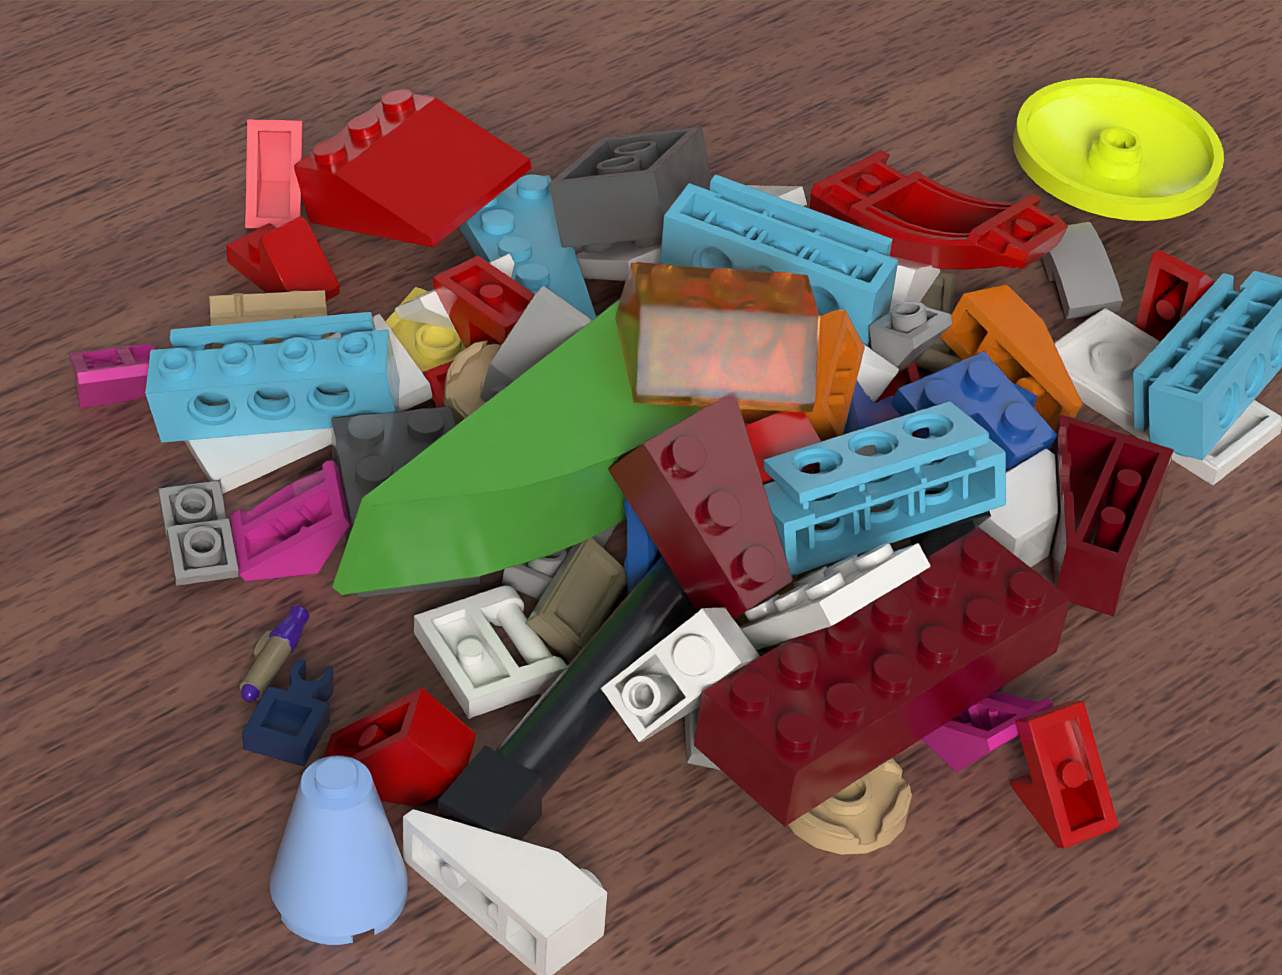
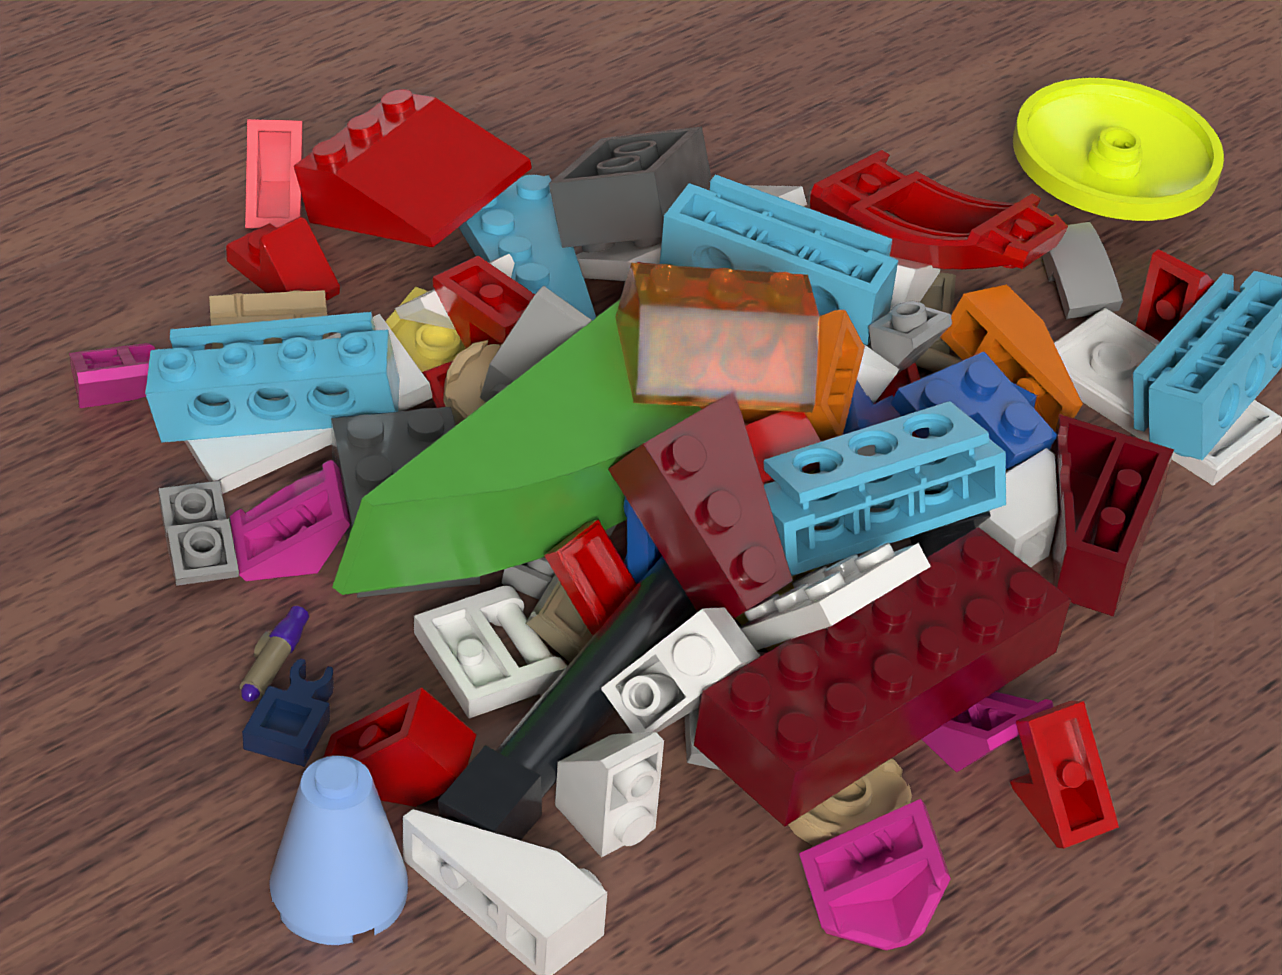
(591, 573): none -> red tile
(612, 789): none -> white slope
(879, 879): none -> dark pink slope

